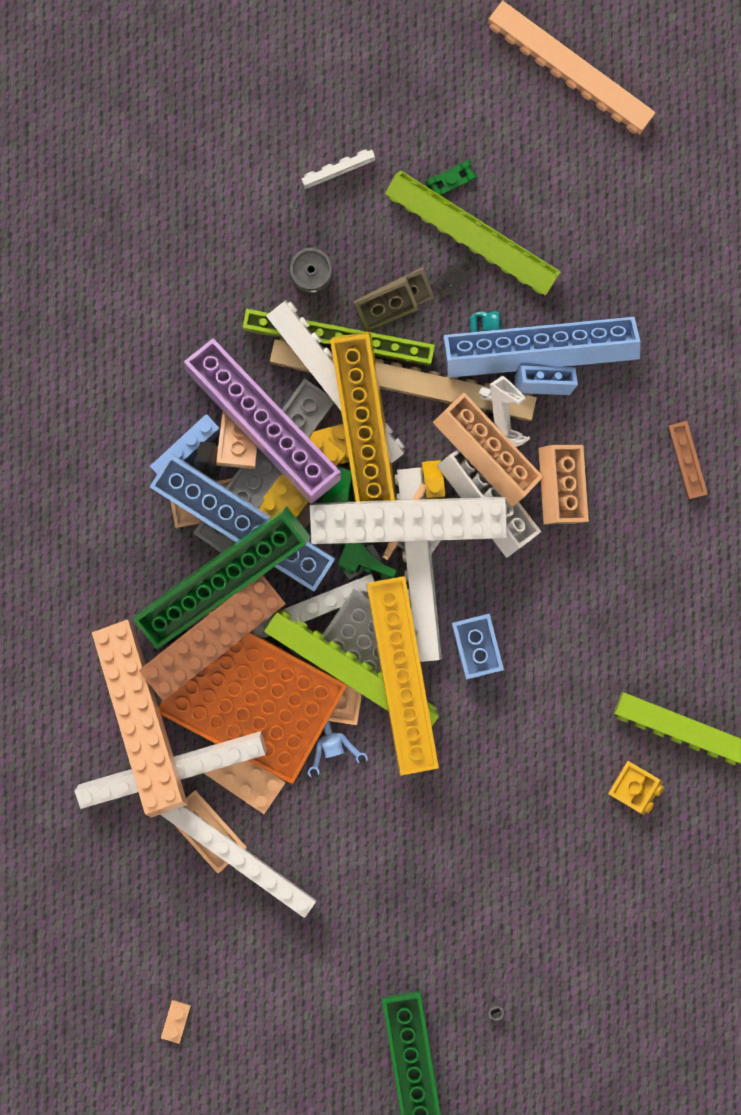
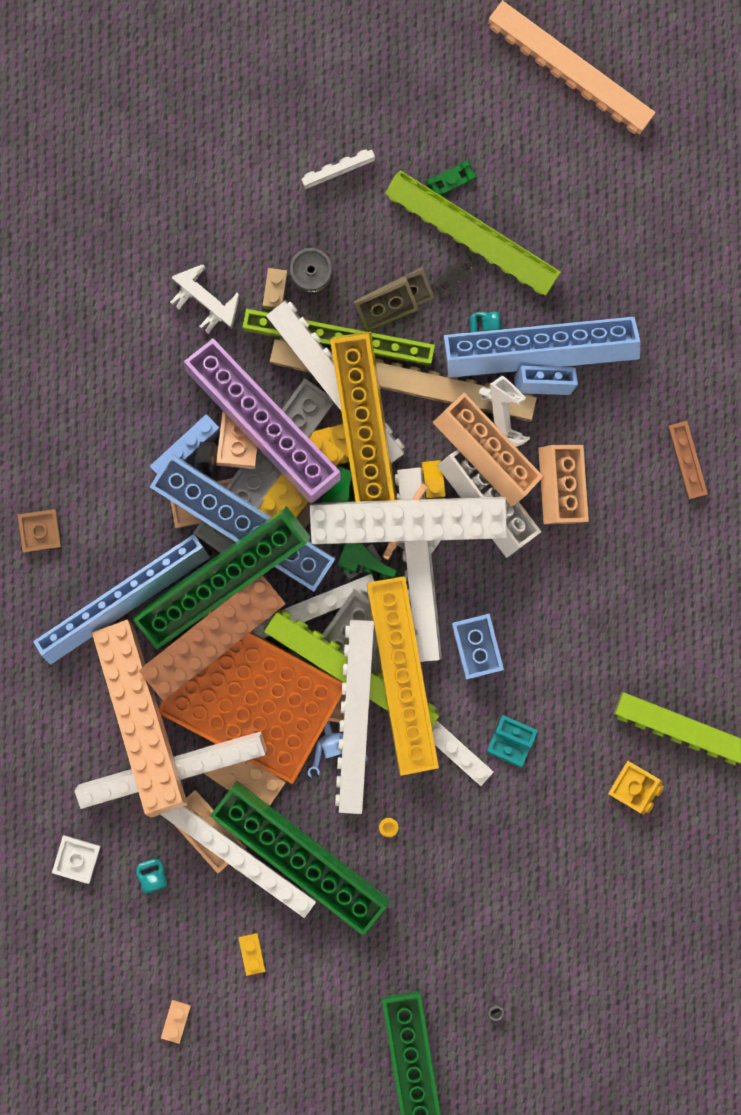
(39, 530): none -> medium nougat plate
(76, 859): none -> white plate
(121, 599): none -> light blue brick
(152, 881): none -> teal piece
(189, 288): none -> white hose
(251, 954): none -> yellow plate
(275, 288): none -> tan brick
(300, 858): none -> green brick
(355, 716): none -> white brick
(388, 827): none -> yellow plate
(460, 754): none -> white plate
(511, 741): none -> teal slope

